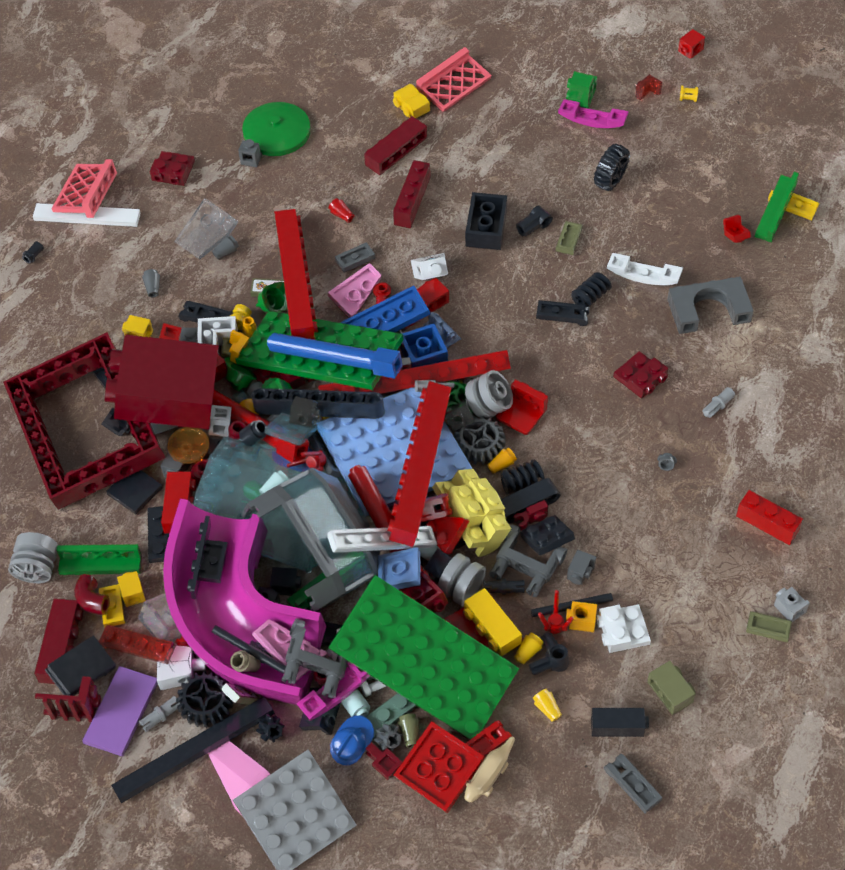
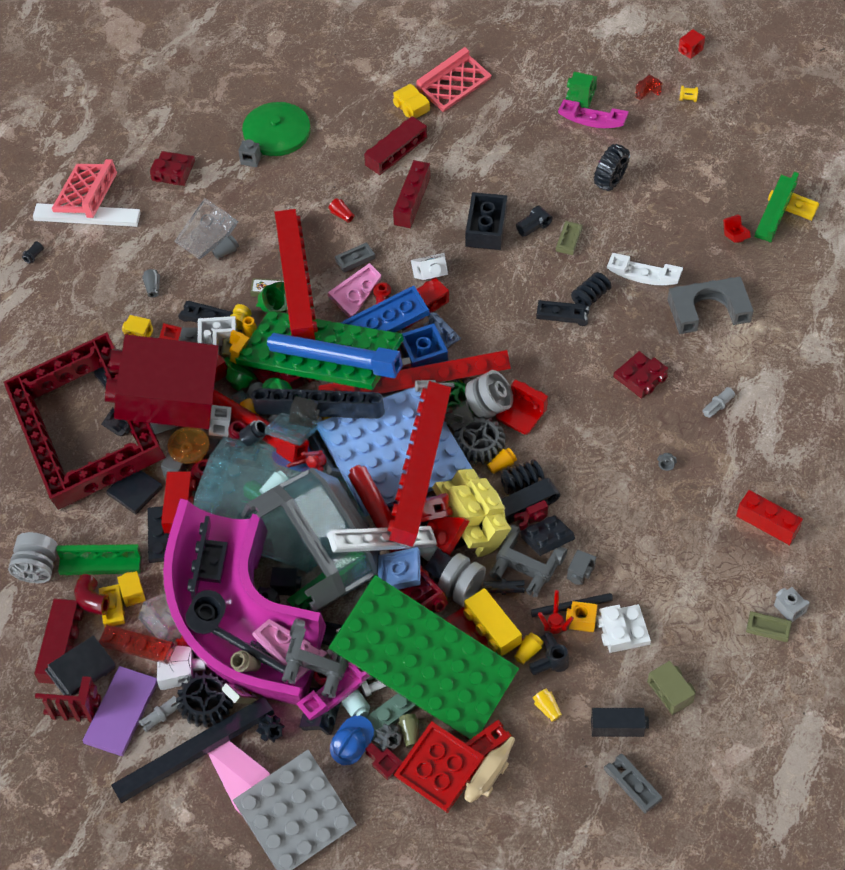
(205, 612): none -> black piece

